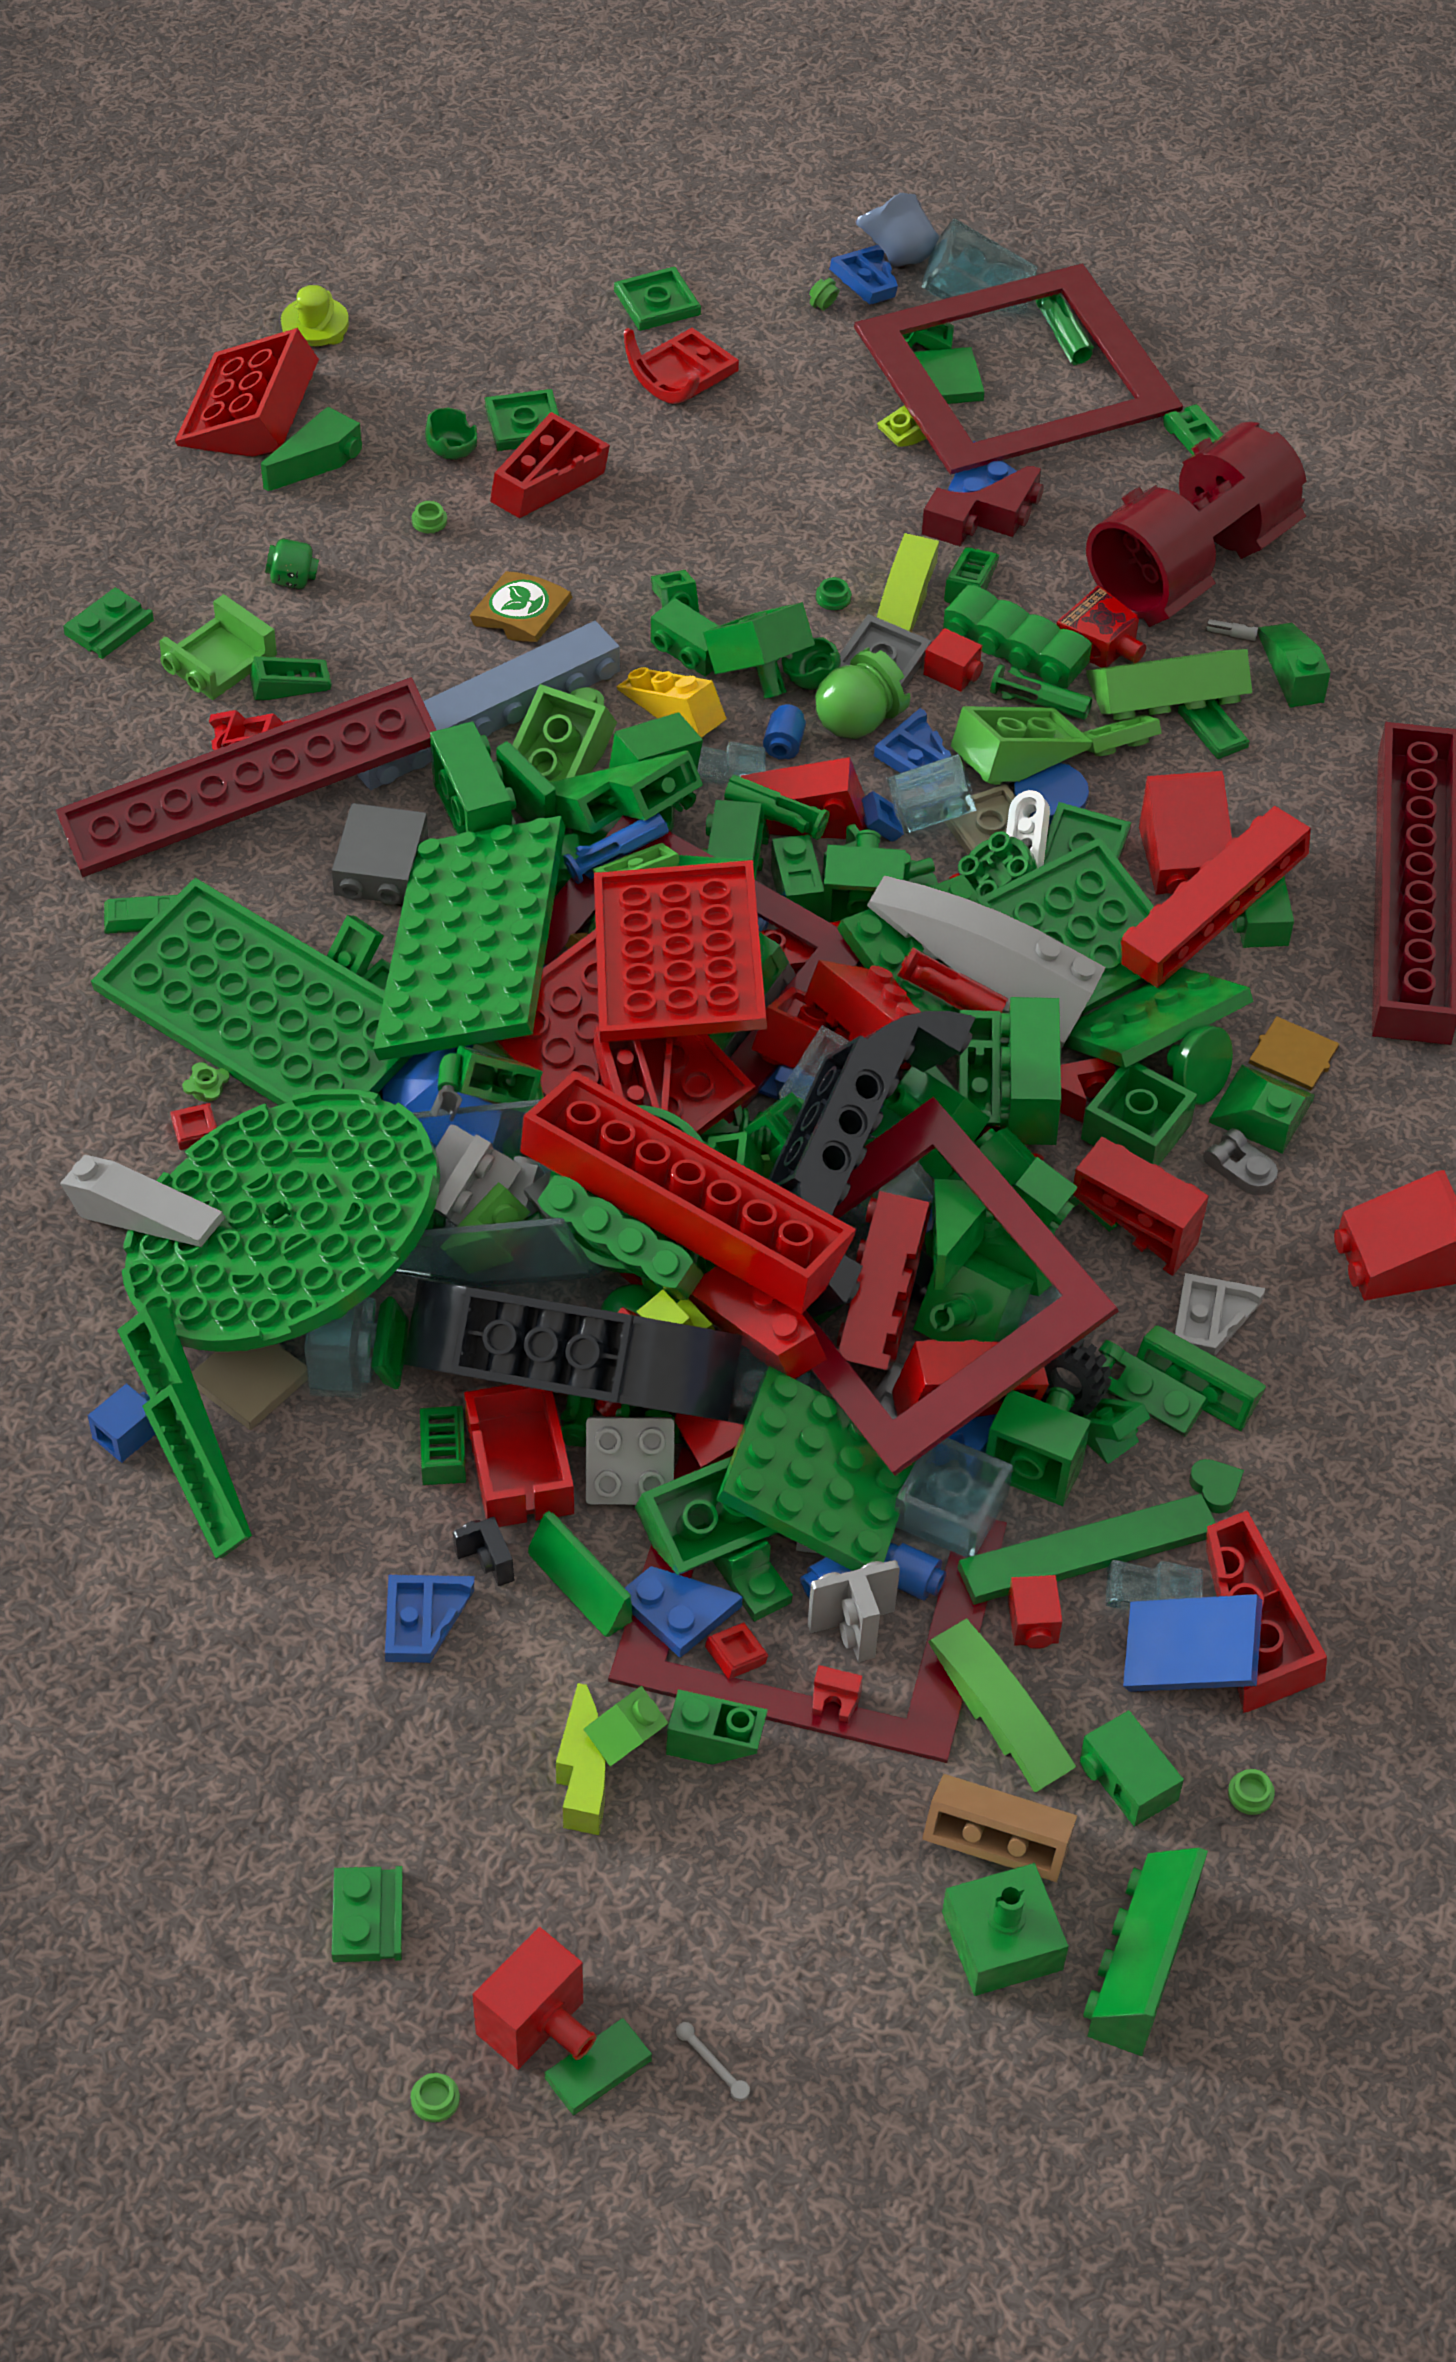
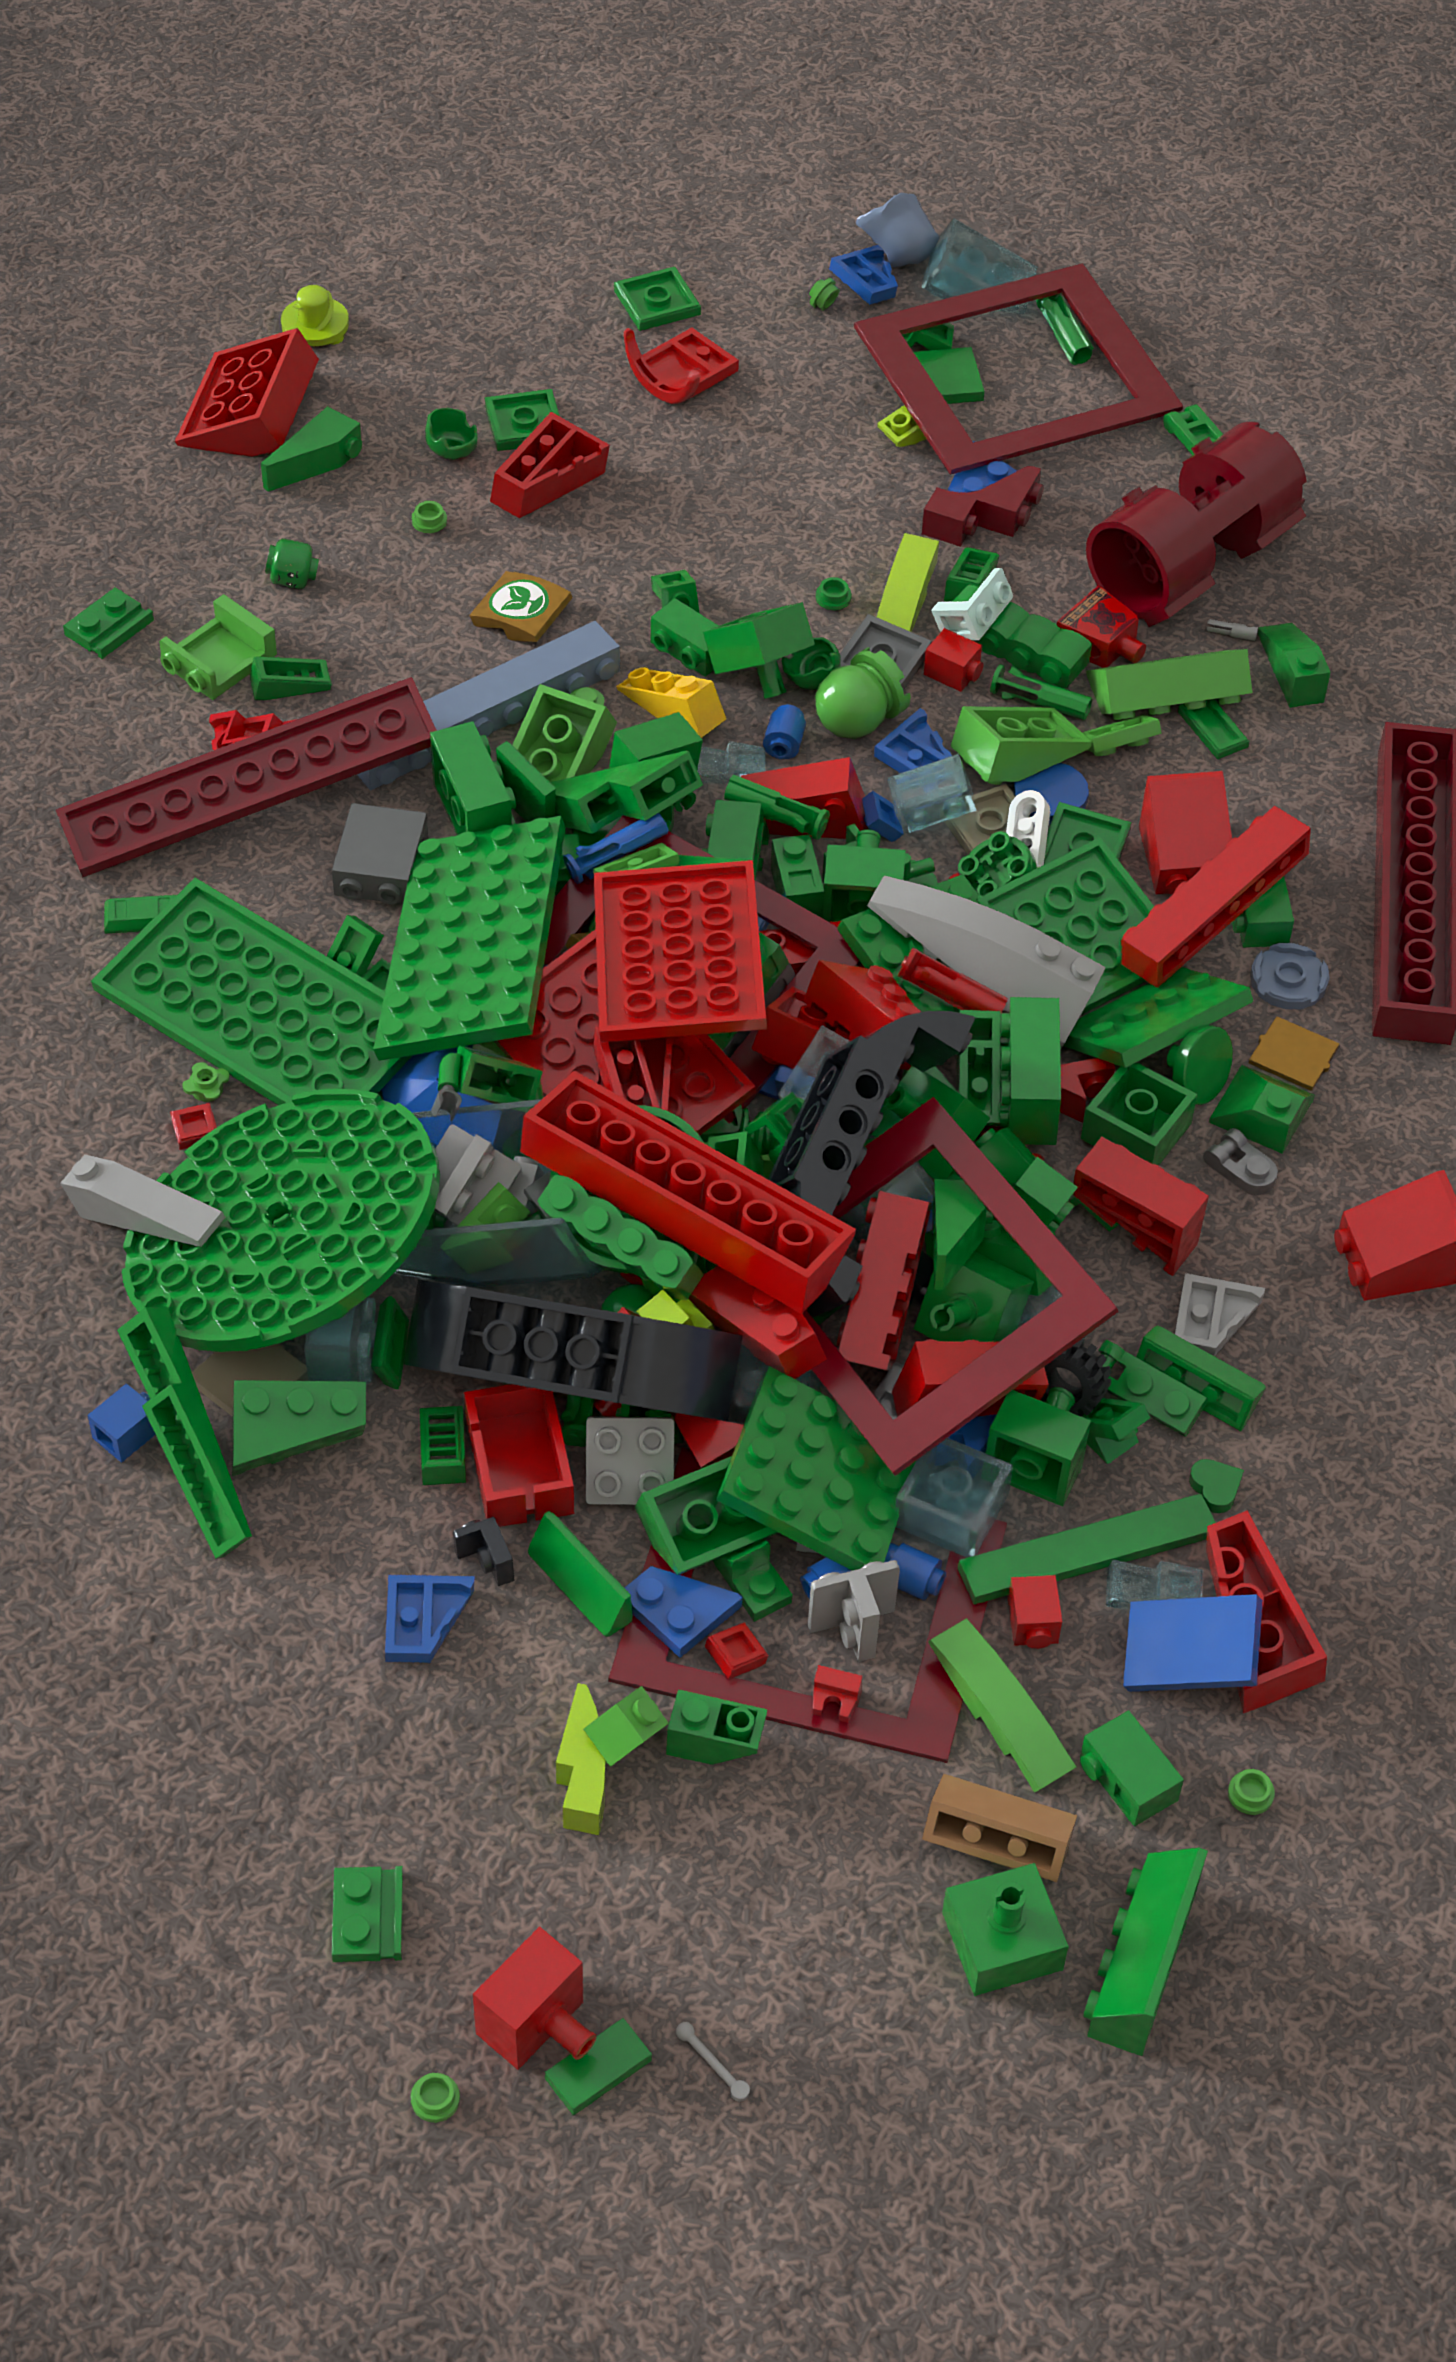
(291, 1418): none -> green wedge
(975, 616): none -> light aqua bracket
(1286, 986): none -> sand blue tile

